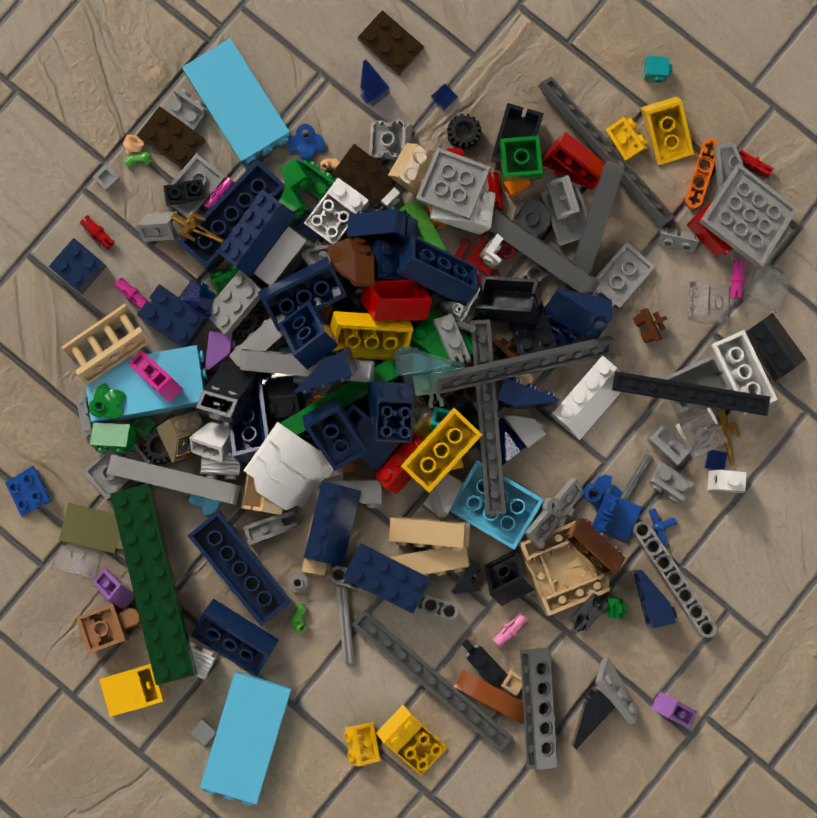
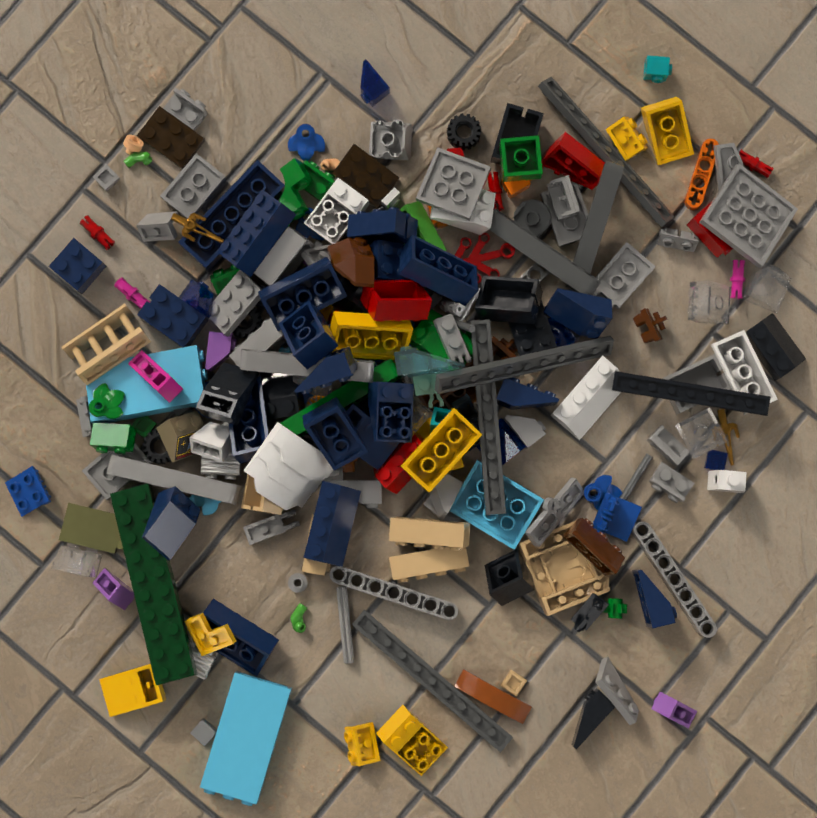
(106, 627): medium nougat brick -> none
(170, 521): none -> slope
(184, 192): black slope -> none
(206, 638): none -> yellow plate
(218, 193): dark pink pin -> none
(237, 102): medium azure brick -> none
(240, 568): dark blue brick -> none
(386, 578): dark blue brick -> none
(390, 42): dark brown plate -> none
(411, 167): tan brick -> none
(444, 97): clear blue tile -> none
(464, 584): black slope -> none
(484, 663): black hinge -> none
(489, 252): white bracket -> none
(510, 629): bright pink pin -> none
(533, 717): dark grey brick -> none
(659, 526): blue piece -> none

